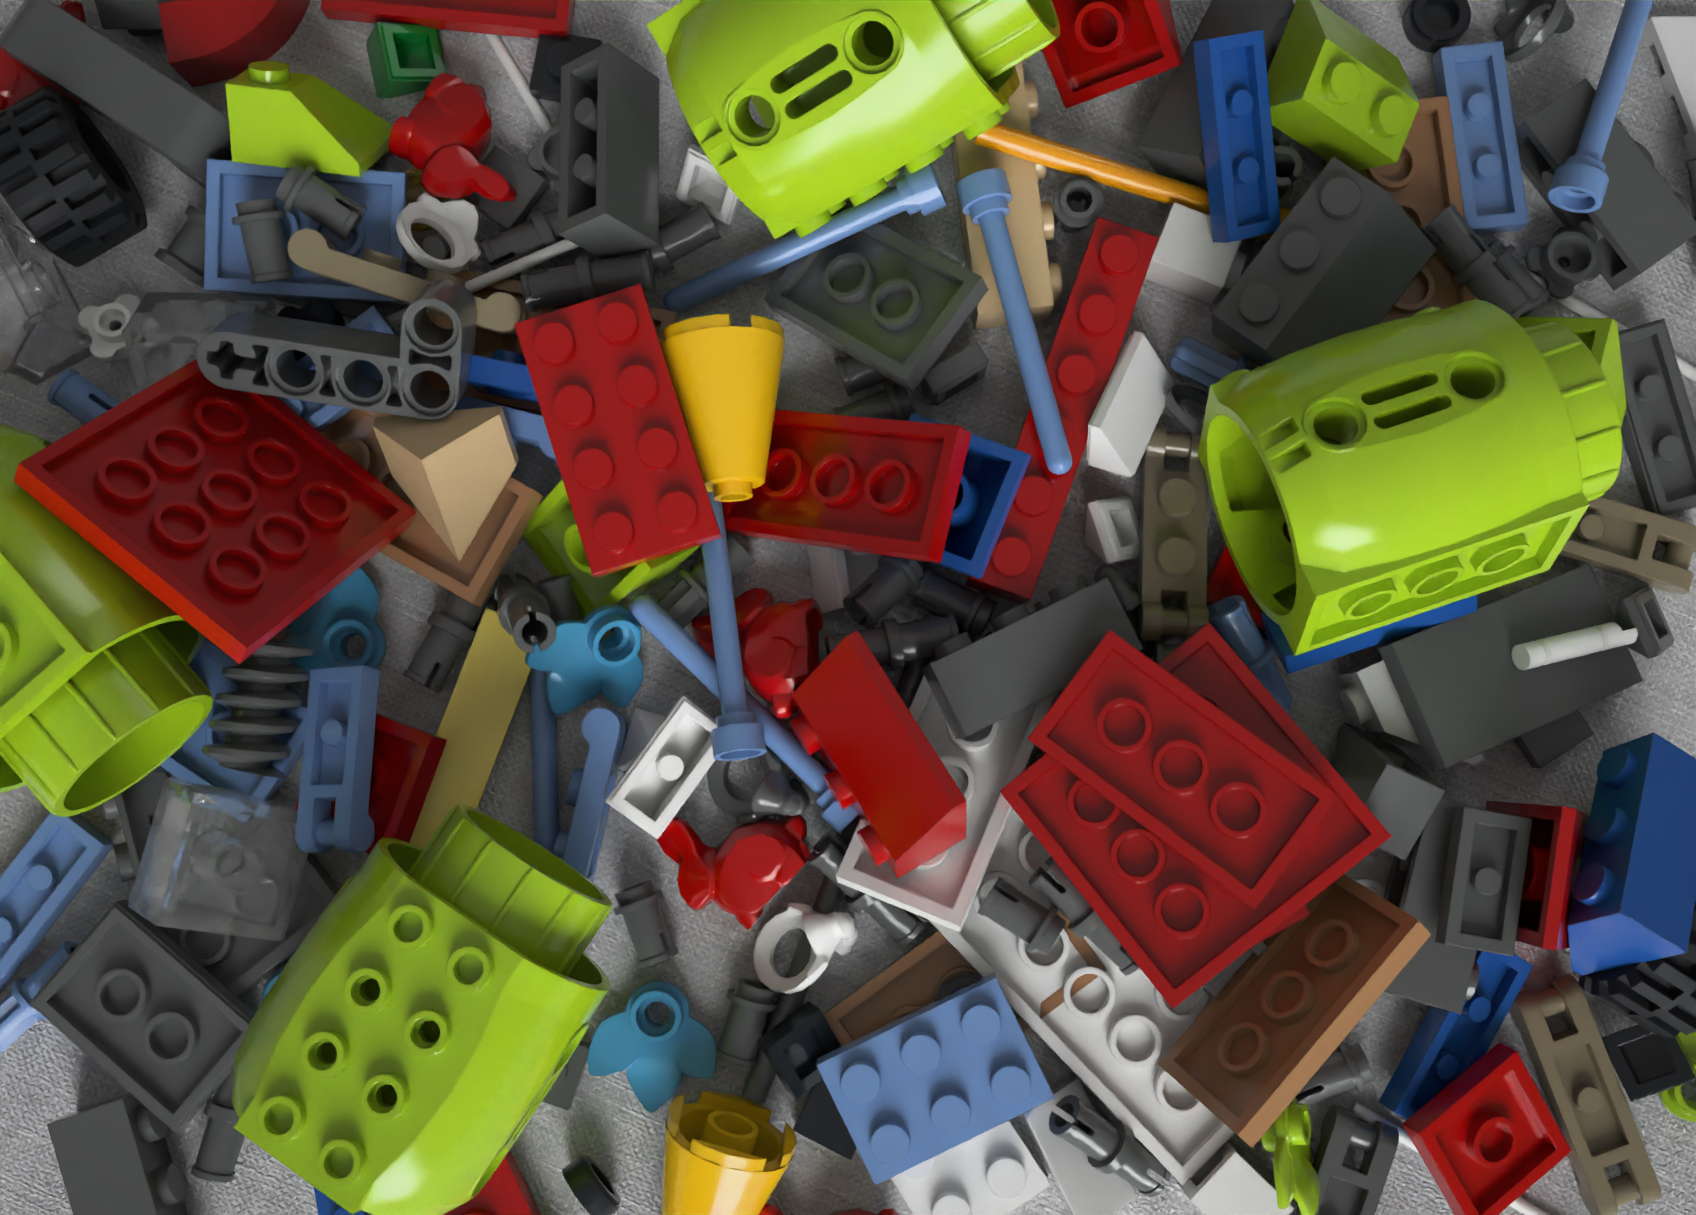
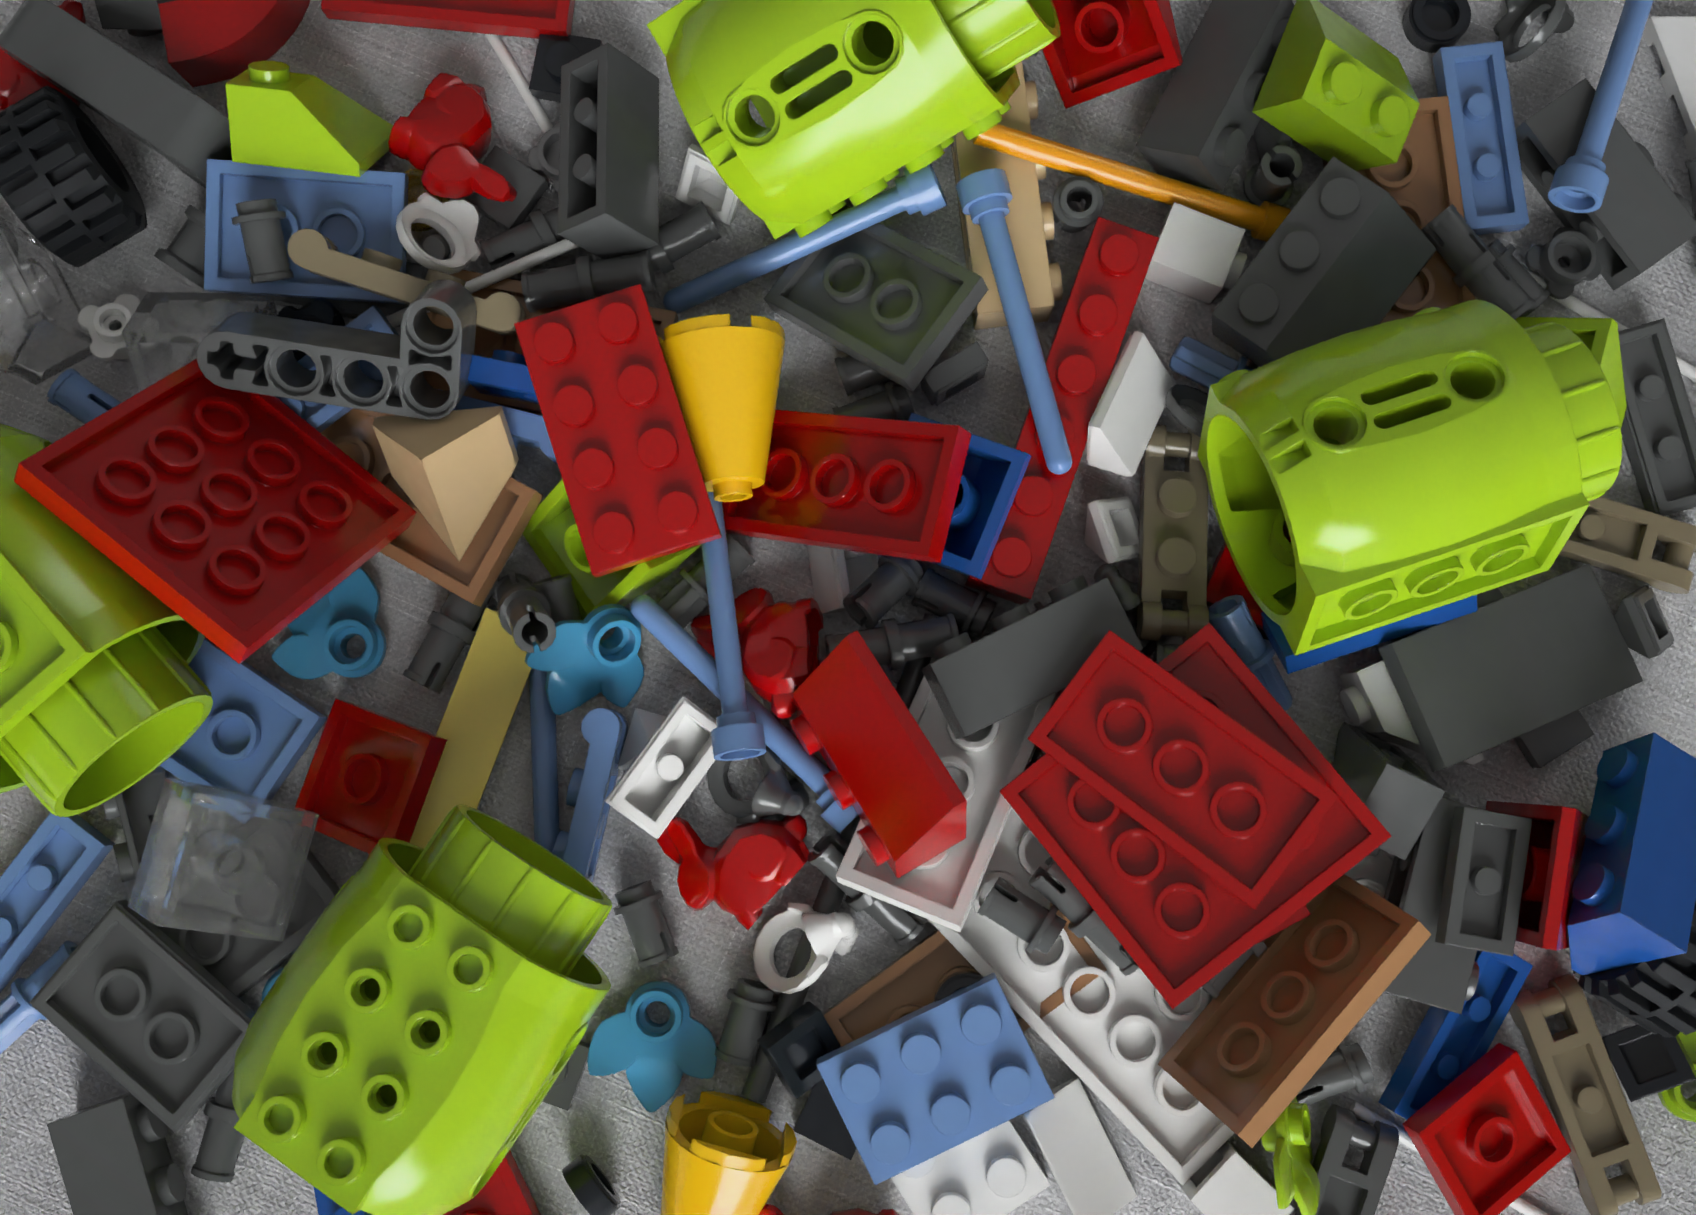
(257, 709): dark grey piece -> none
(320, 201): dark grey pin -> none
(338, 760): medium blue plate -> none
(404, 58): green slope -> none
(1108, 1145): dark grey pin -> none
(1237, 136): blue plate -> none
(1571, 645): white wheel -> none

